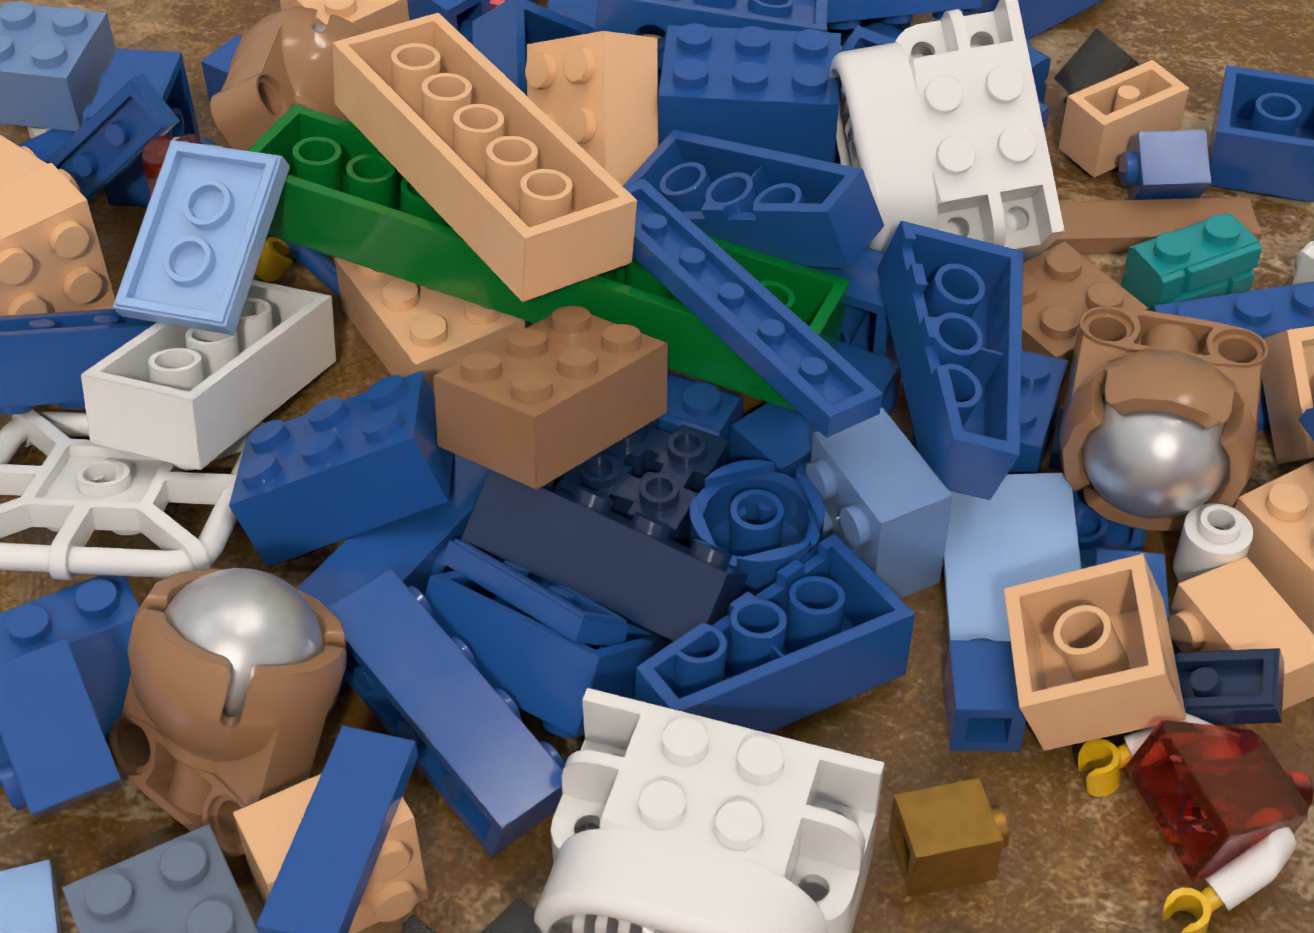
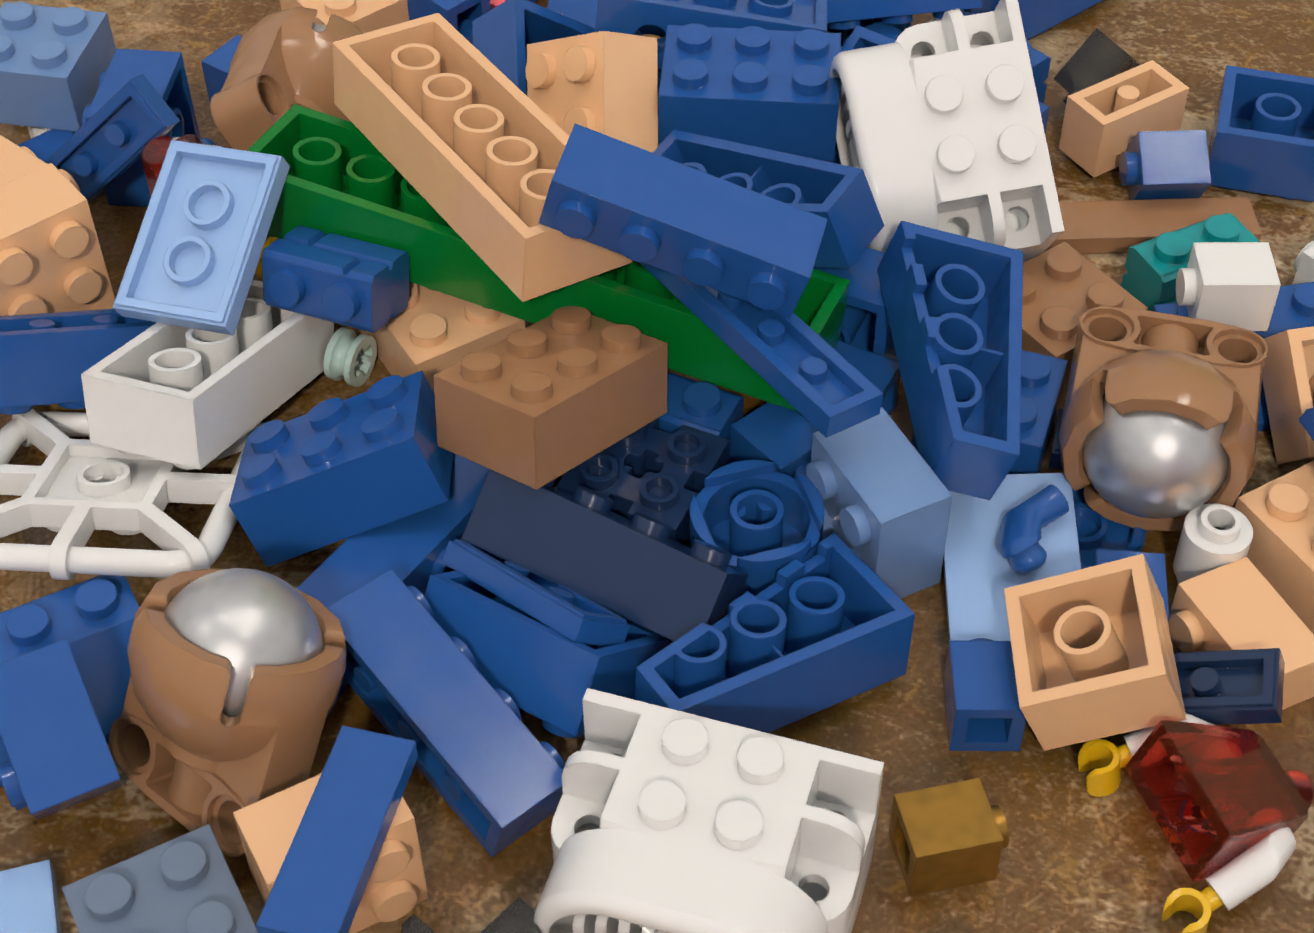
(336, 278): none -> blue brick
(350, 357): none -> light aqua bush
(683, 221): none -> blue brick
(1023, 528): none -> blue arm
(1230, 284): none -> white brick

